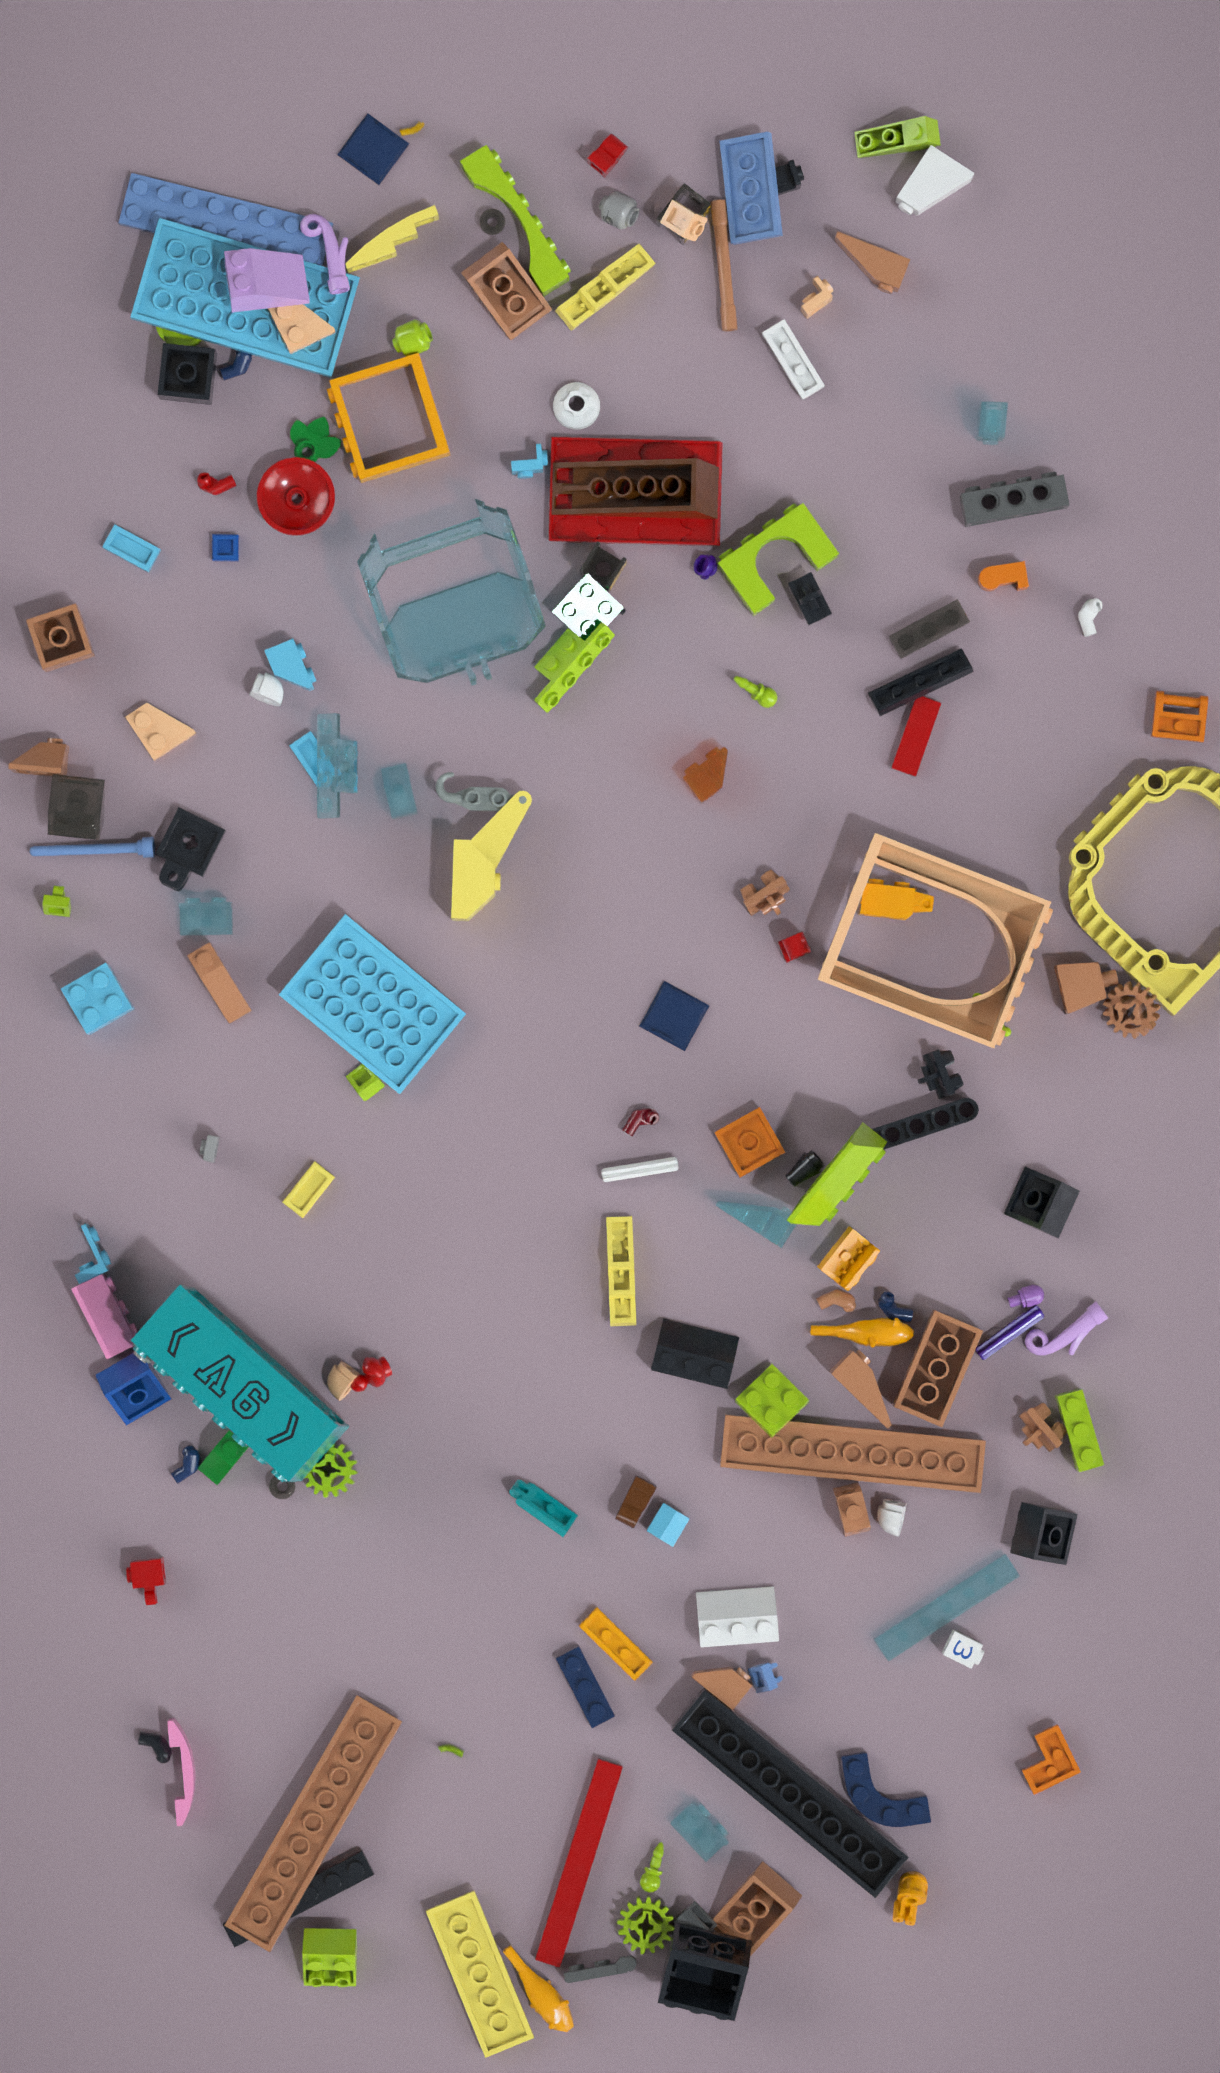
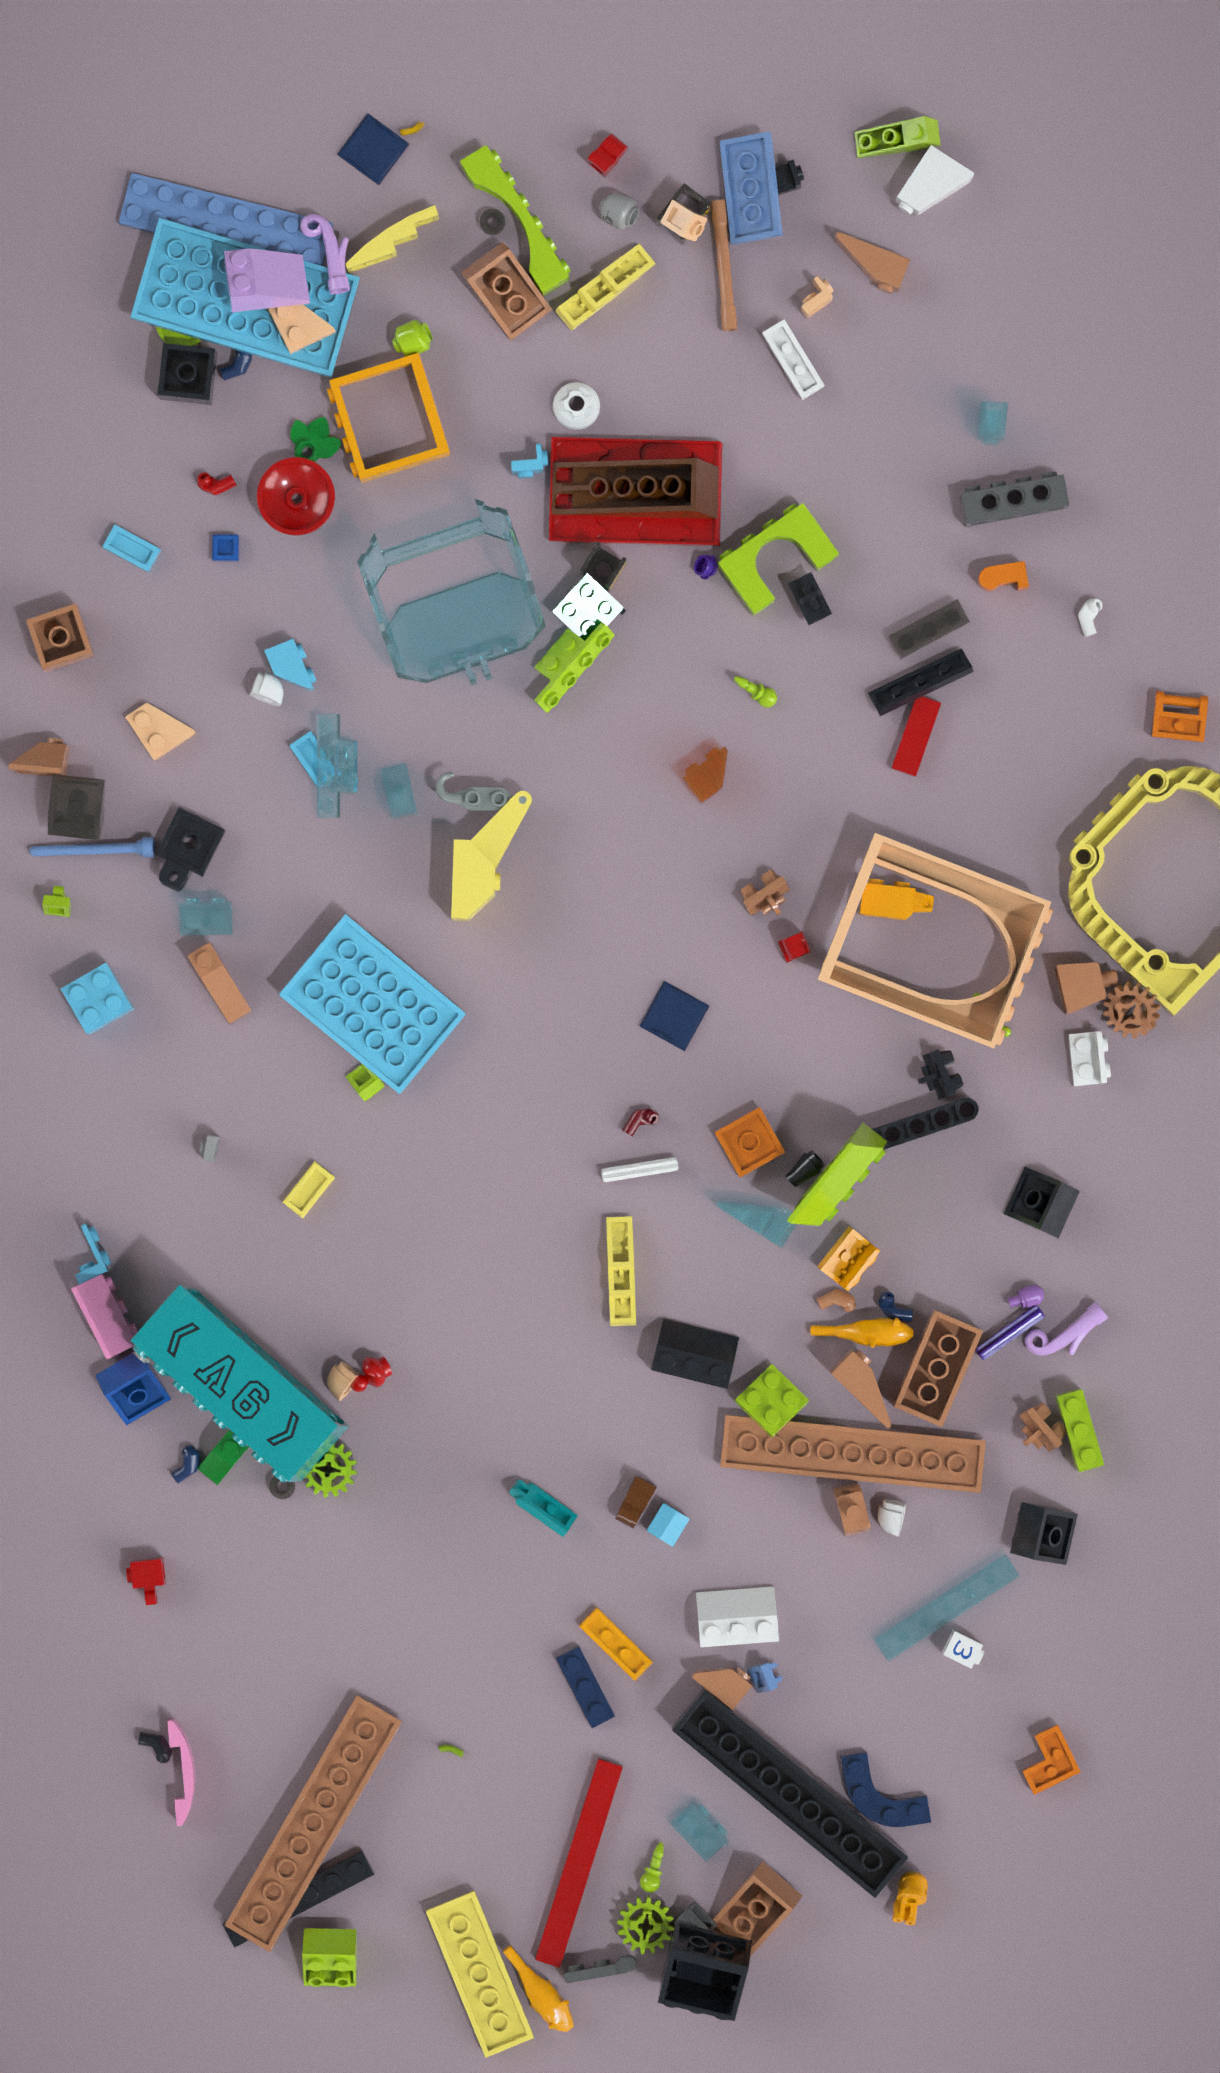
(1088, 1058): none -> white bracket

